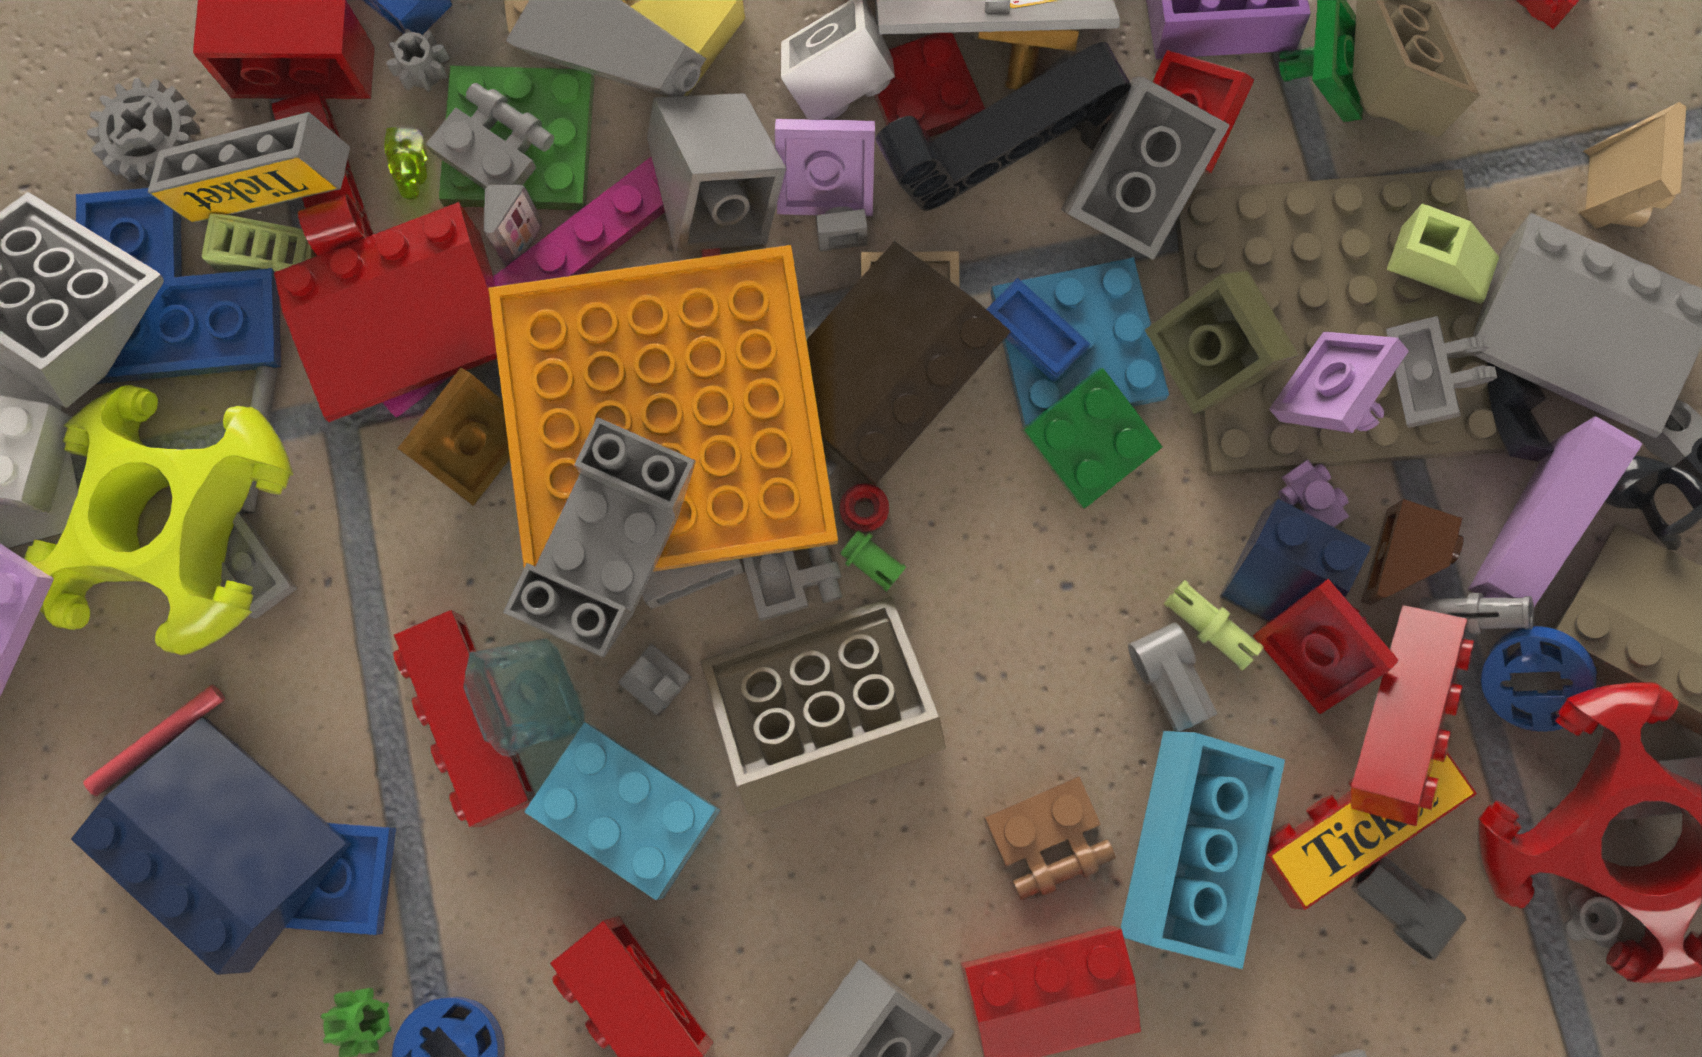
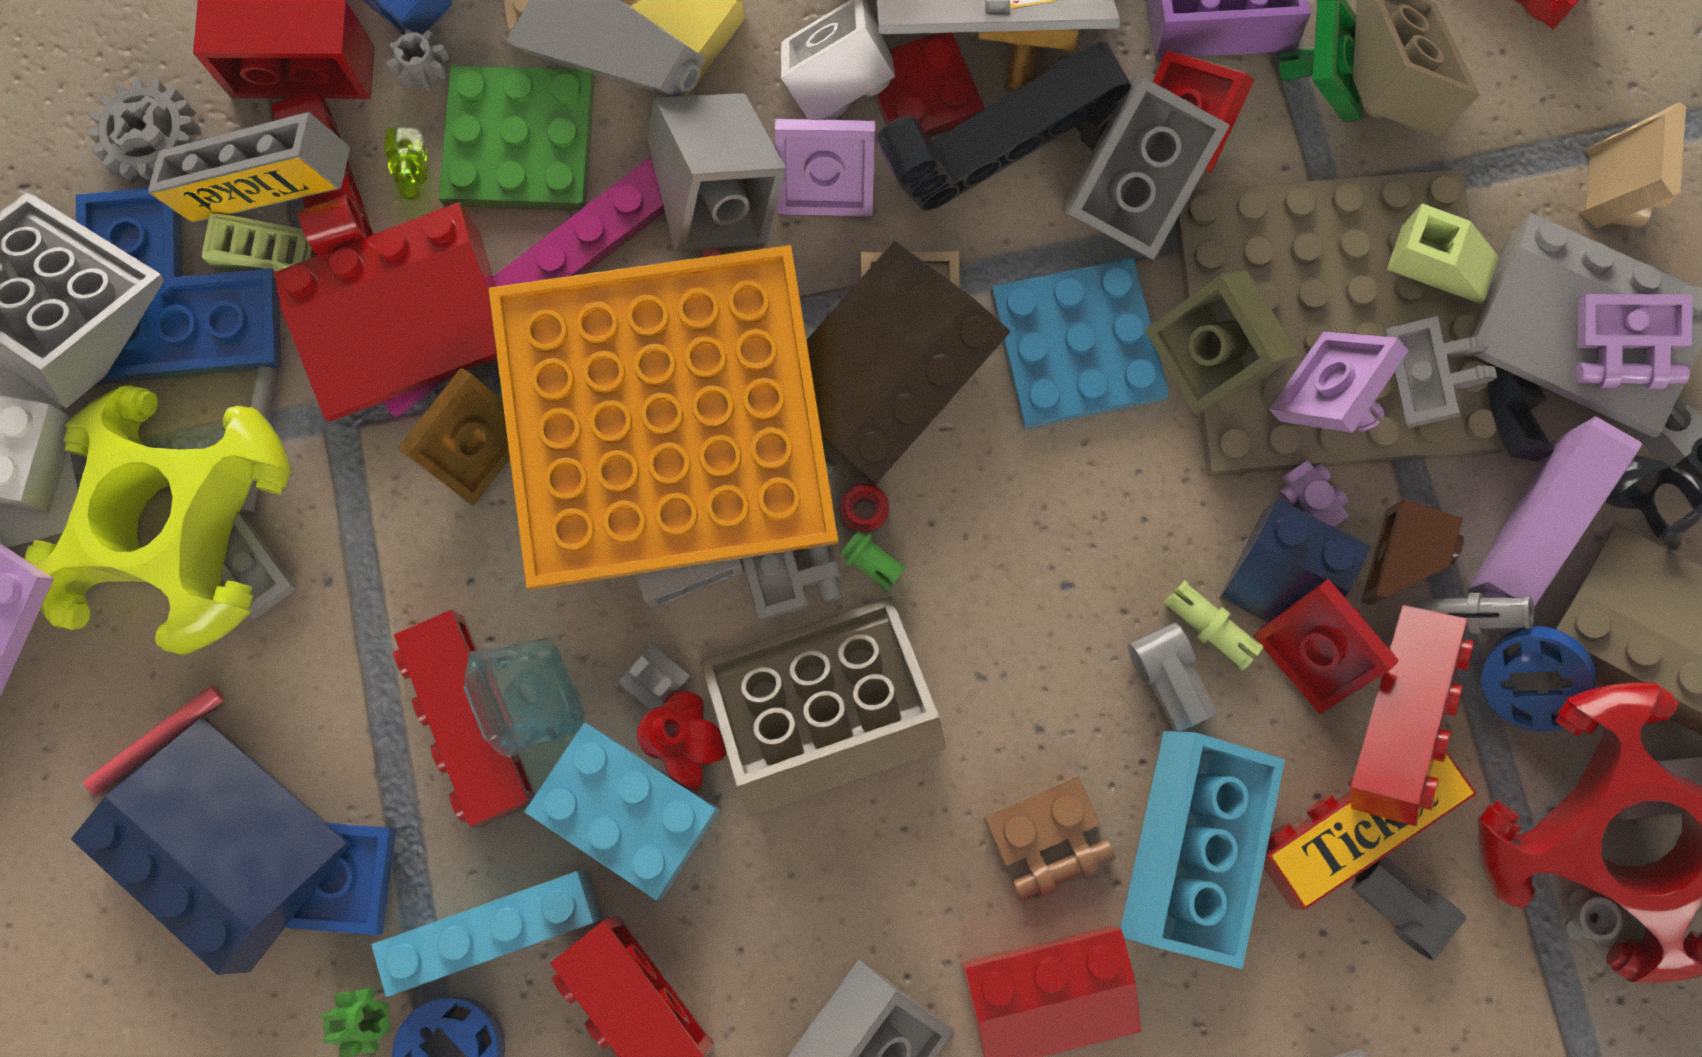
(481, 154): light grey plate -> none
(486, 932): none -> medium azure brick
(510, 220): slope -> none
(604, 539): light grey slope -> none
(681, 738): none -> red plate
(841, 228): light grey plate -> none
(1038, 330): blue tile -> none
(1092, 438): green plate -> none
(1634, 322): none -> lavender plate

